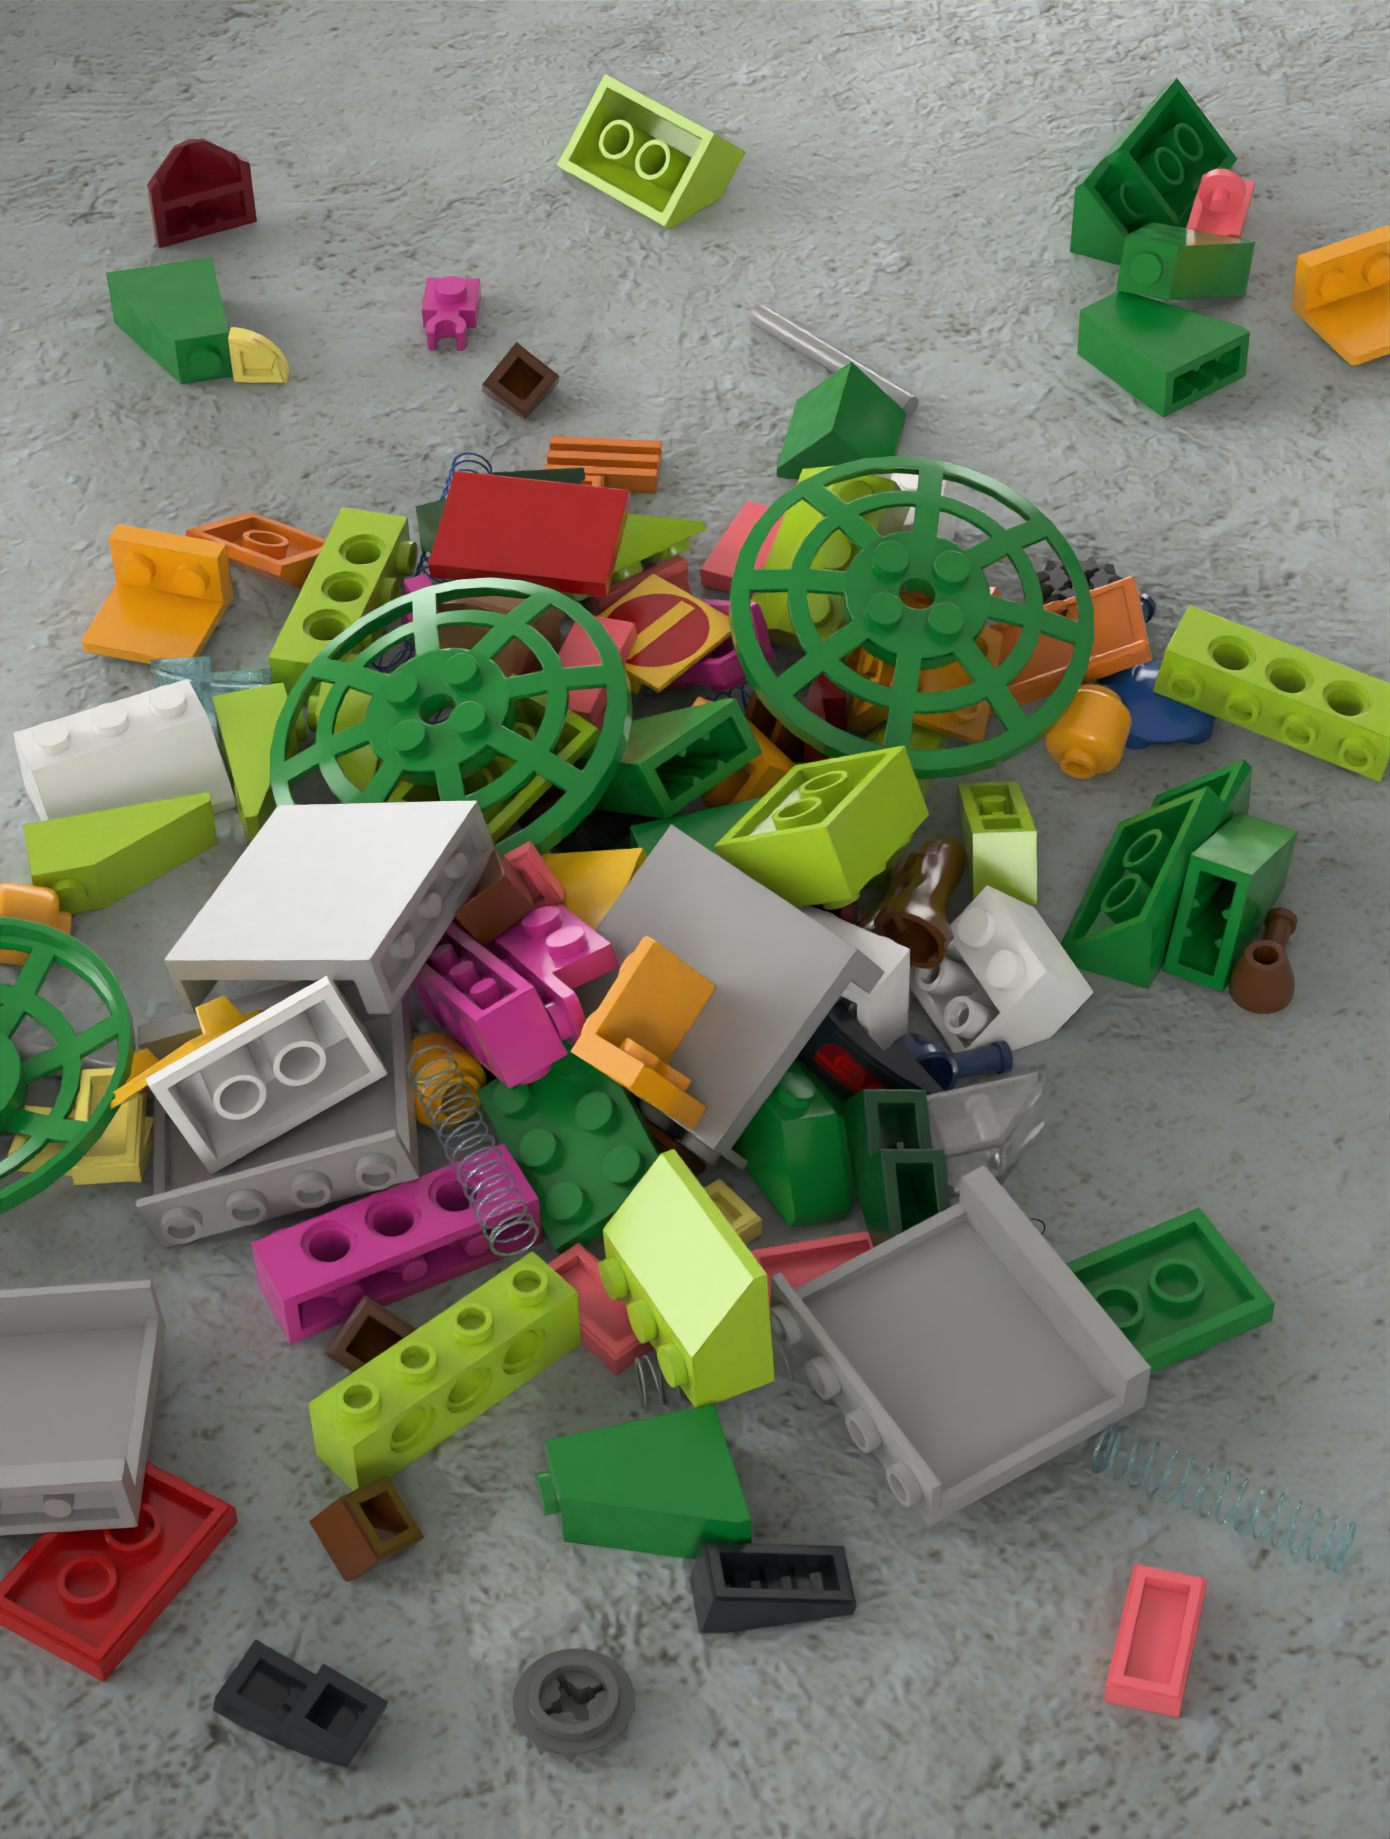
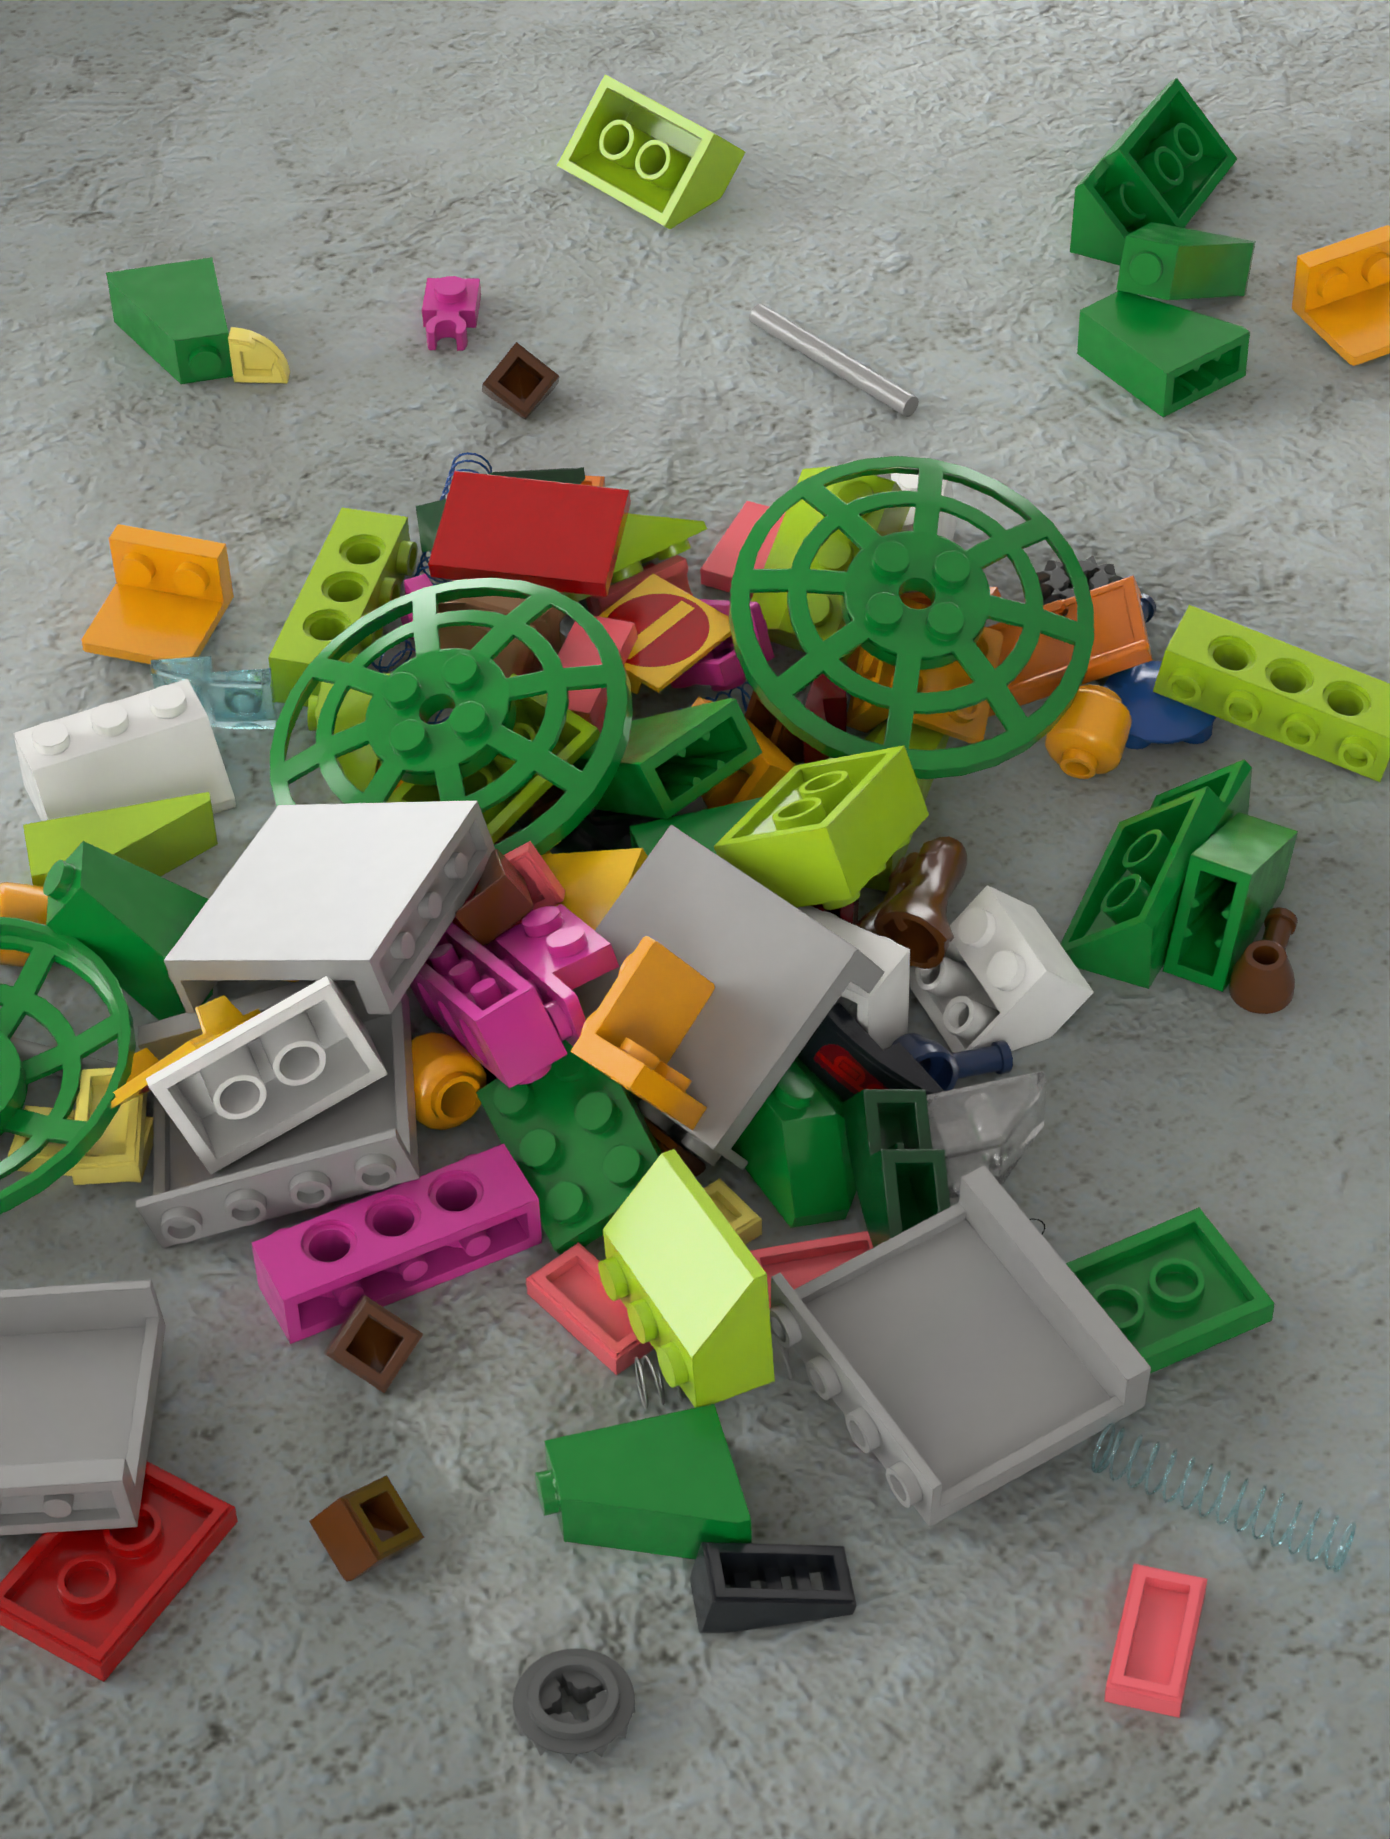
(125, 919): none -> green slope
(200, 192): dark red slope -> none
(245, 736): lime slope -> none
(264, 547): orange slope -> none
(300, 1710): black slope -> none
(414, 1080): clear light blue piece -> none
(446, 1373): lime brick -> none
(622, 462): orange tile -> none
(841, 423): green slope -> none
(998, 839): lime slope -> none
(1221, 203): coral hips -> none

